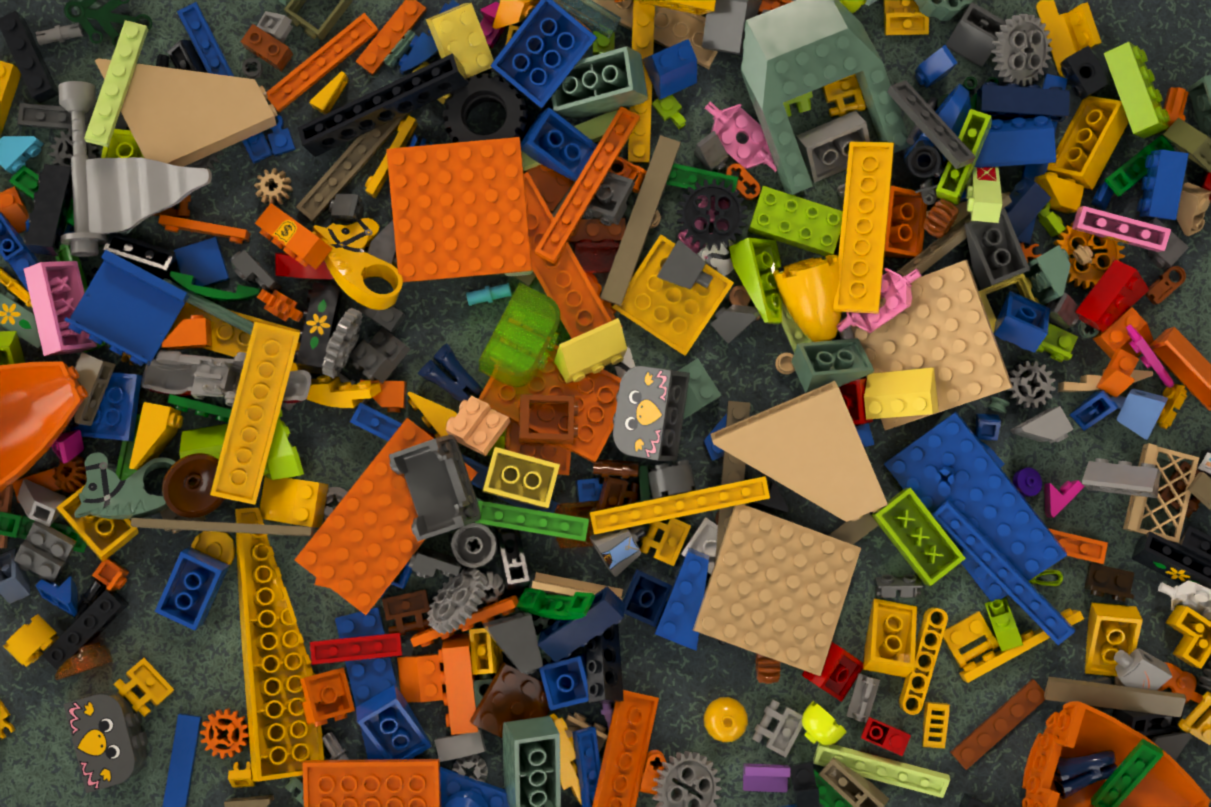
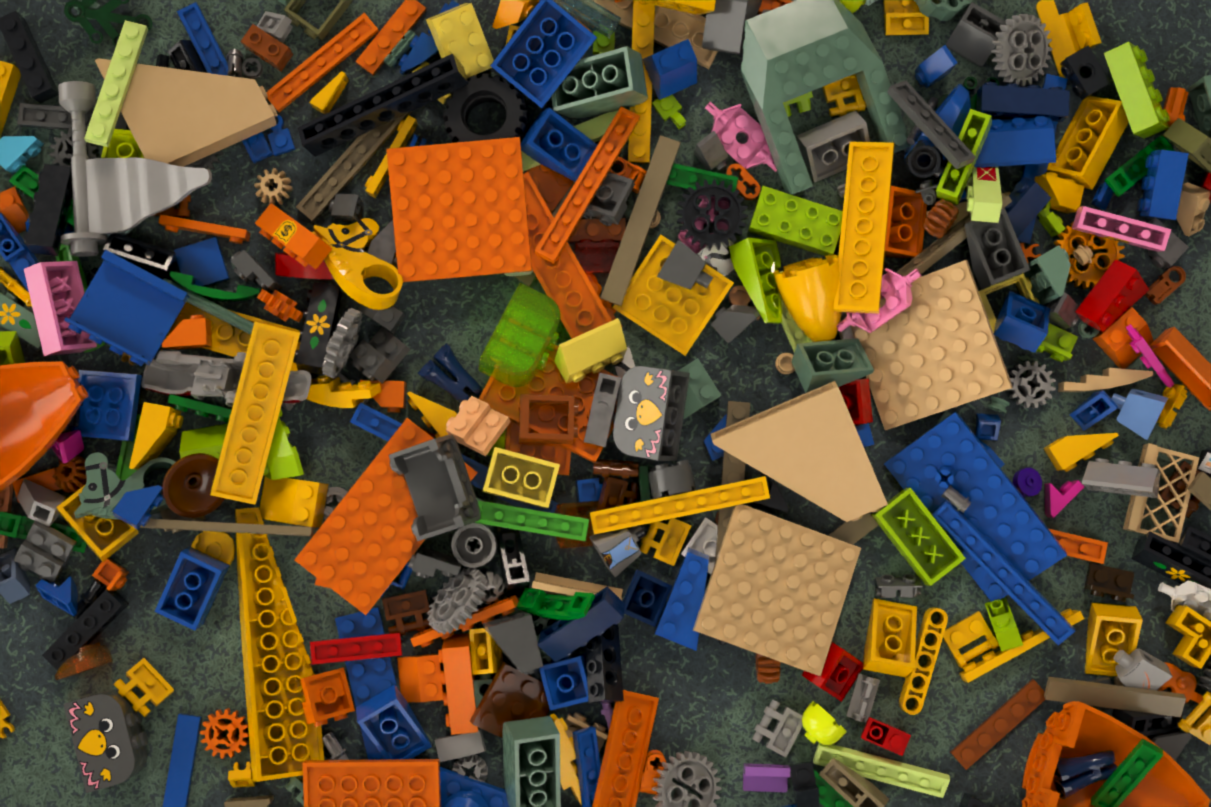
(30, 639): yellow brick -> none
(59, 34): light grey pin -> none
(94, 376): dark tan slope -> none
(137, 505): none -> blue slope
(234, 60): none -> flat silver pin
(489, 294): medium azure pin -> none
(491, 34): dark pink slope -> none
(602, 409): none -> flat silver slope
(725, 719): yellow cylinder -> none
(901, 393): light yellow slope -> none
(928, 707): yellow slope -> none
(956, 499): none -> flat silver pin
(1047, 426): light grey slope -> none
(1048, 583): lime piece -> none
(1070, 449): none -> yellow slope
(1118, 373): orange slope -> none

